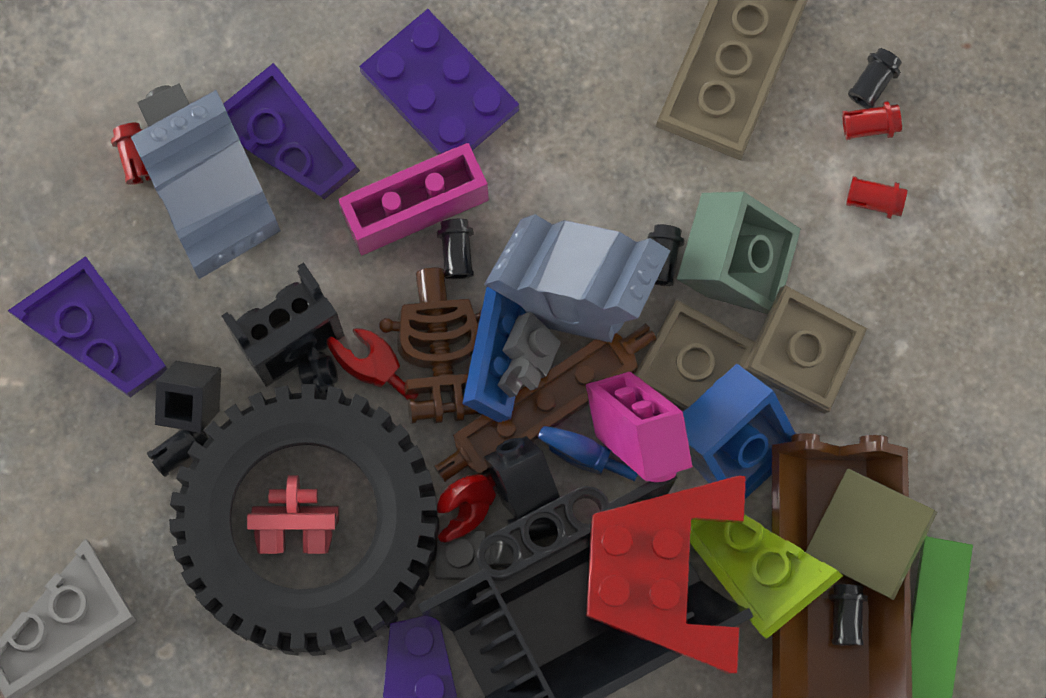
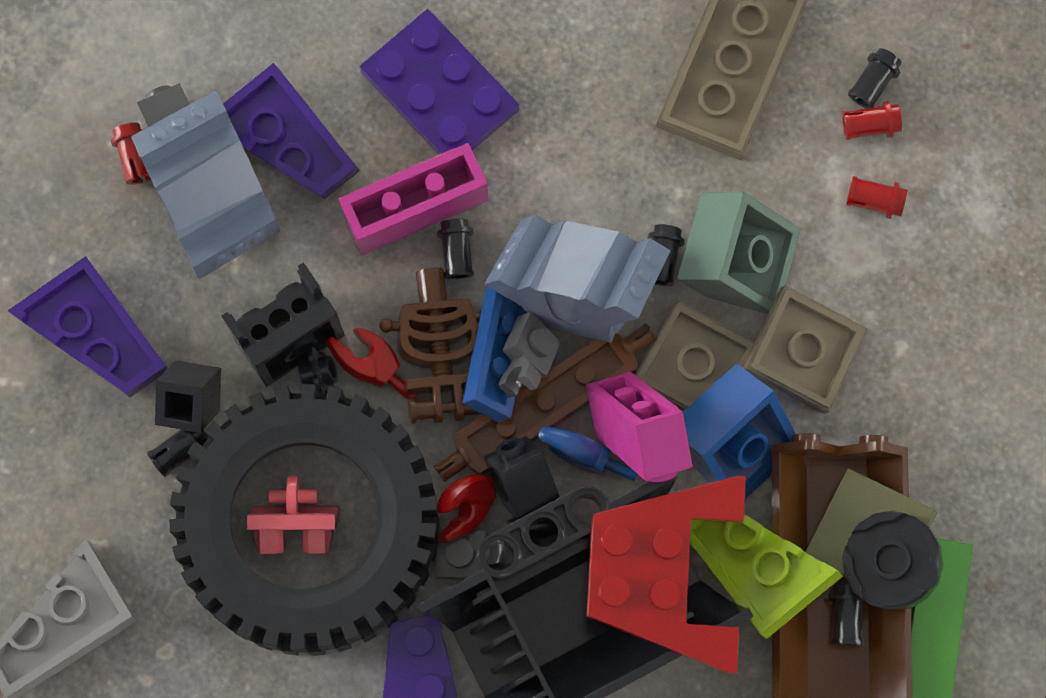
(892, 561): none -> black tile

